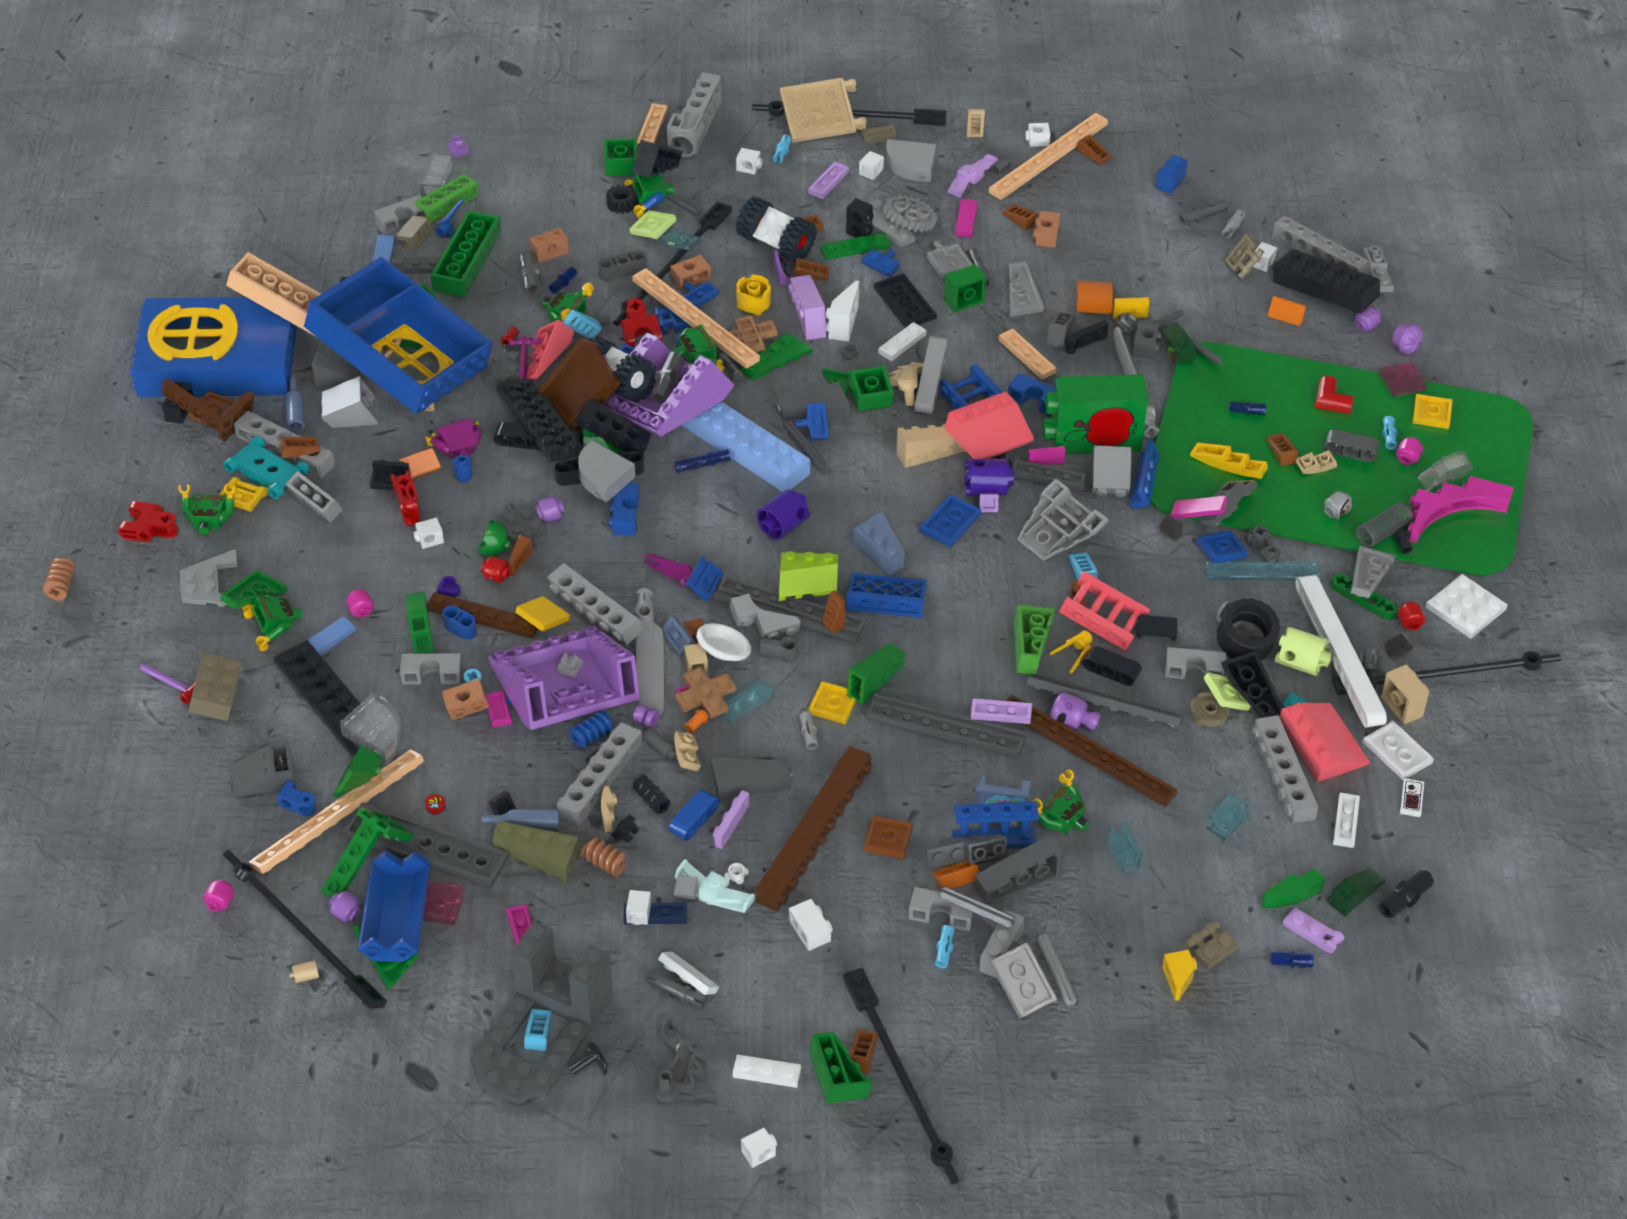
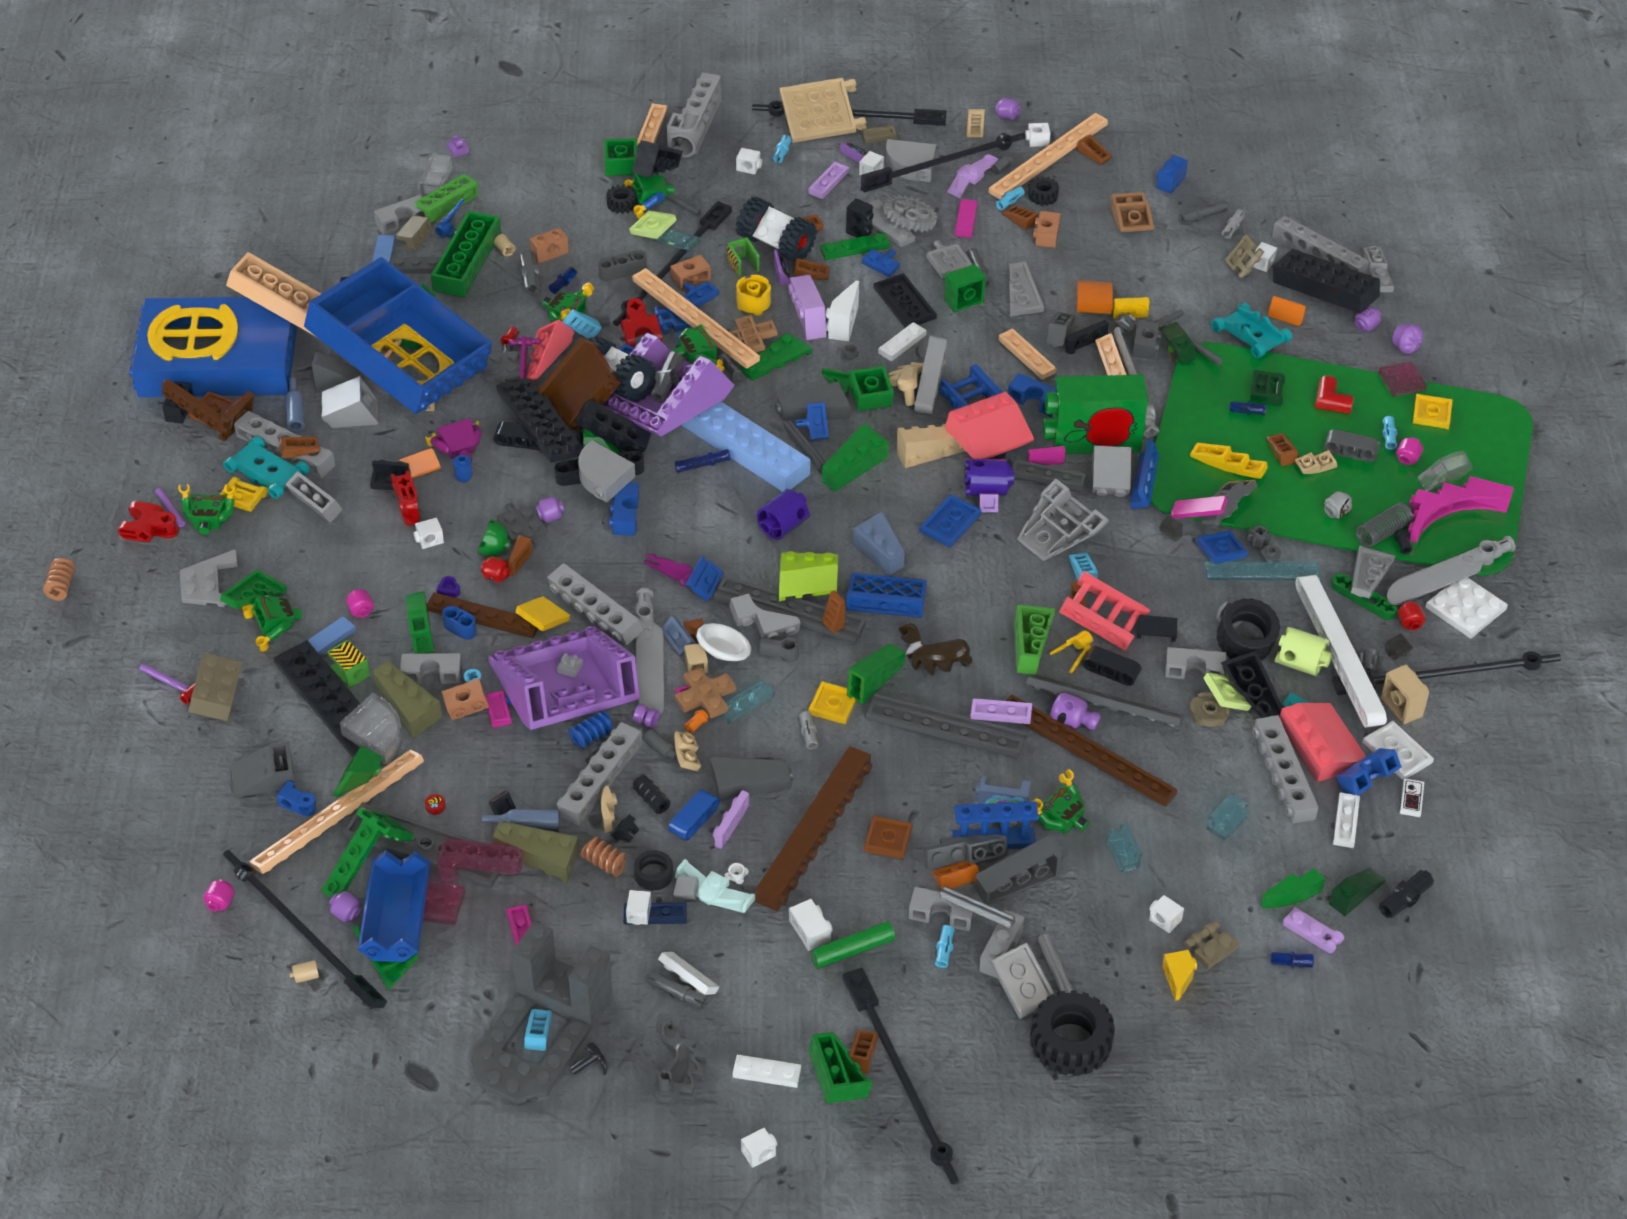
(169, 506): none -> medium lavender bar
(350, 663): none -> piece
(412, 702): none -> olive wedge
(477, 855): none -> clear pink beam
(504, 245): none -> tan piece
(653, 857): none -> black tyre
(747, 250): none -> bright green piece
(852, 151): none -> medium lavender slope
(853, 945): none -> green brick
(855, 457): none -> green wedge
(883, 177): none -> black bar
(933, 655): none -> dark brown animal
(1008, 109): none -> medium lavender head
(1010, 198): none -> medium azure pin
(1043, 191): none -> black tyre
(1068, 1055): none -> black tyre
(1110, 355): none -> light nougat plate
(1131, 212): none -> medium nougat slope
(1166, 913): none -> white brick
(1245, 317): none -> teal piece
(1261, 387): none -> dark green plate
(1358, 776): none -> blue arch
(1448, 571): none -> light grey piece

